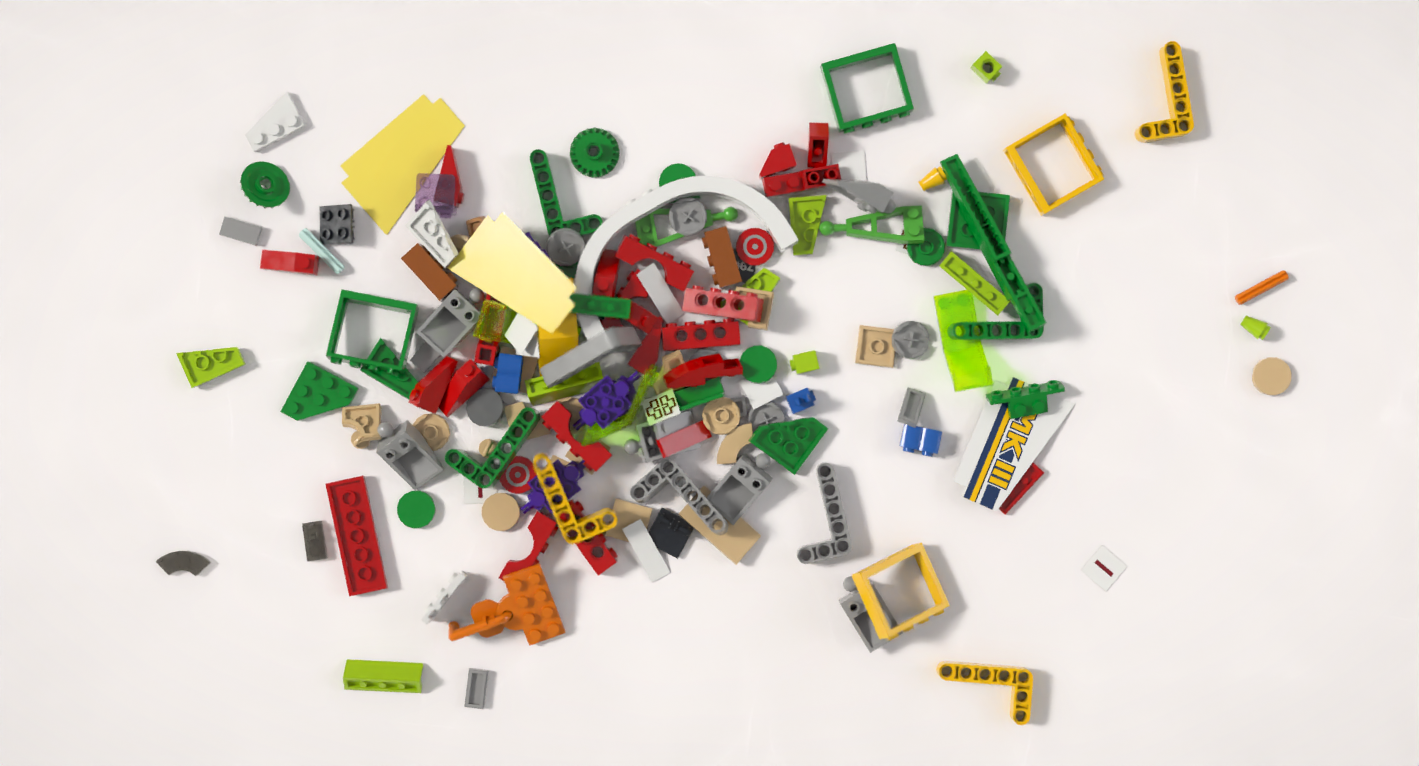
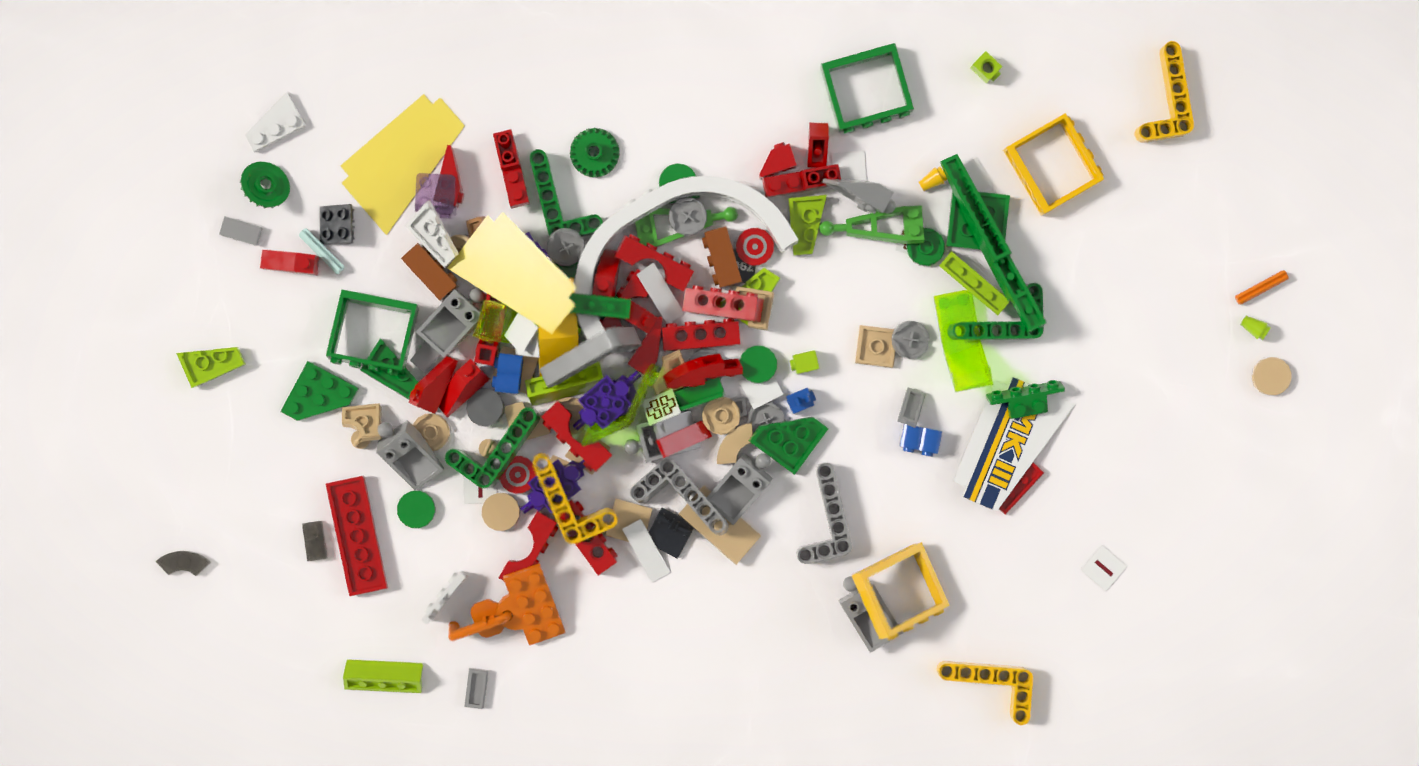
(511, 168): none -> red slope

